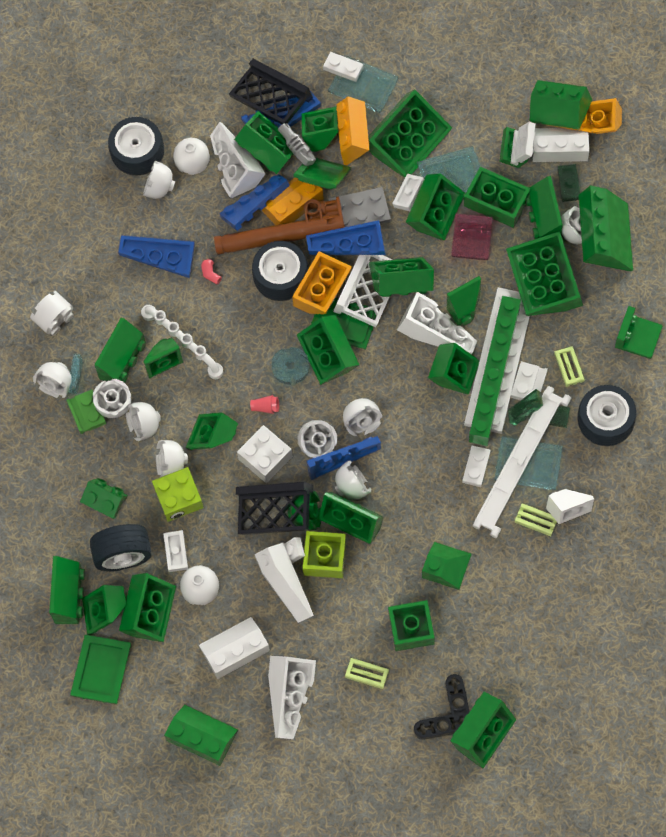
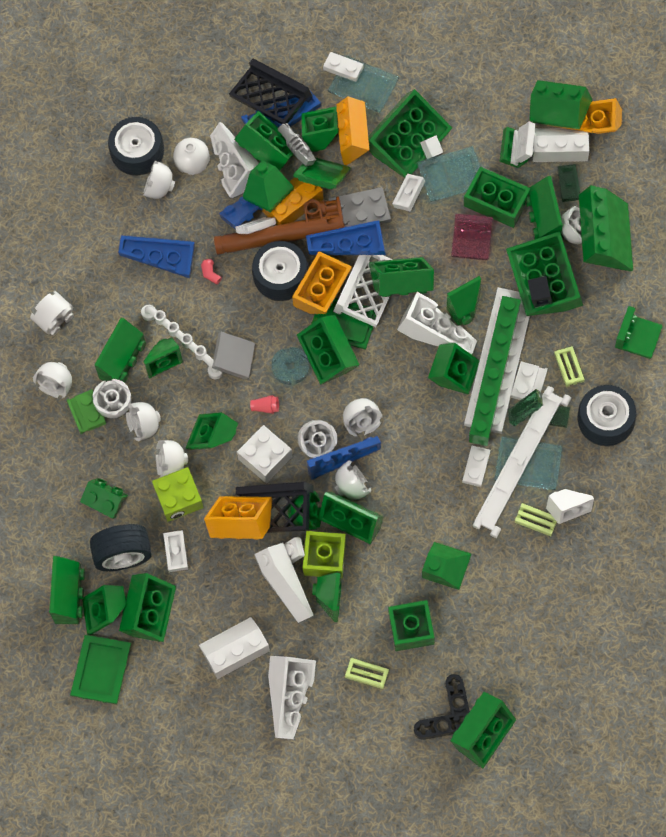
(76, 370): clear light blue tile -> none
(199, 585): white cylinder -> none
(200, 734): green slope -> none
(233, 355): none -> light grey tile
(239, 517): none -> light orange slope
(255, 225): none -> white tile
(266, 186): none -> green slope
(328, 594): none -> green slope
(431, 147): none -> white slope
(434, 209): green slope -> none
(540, 291): none -> black panel

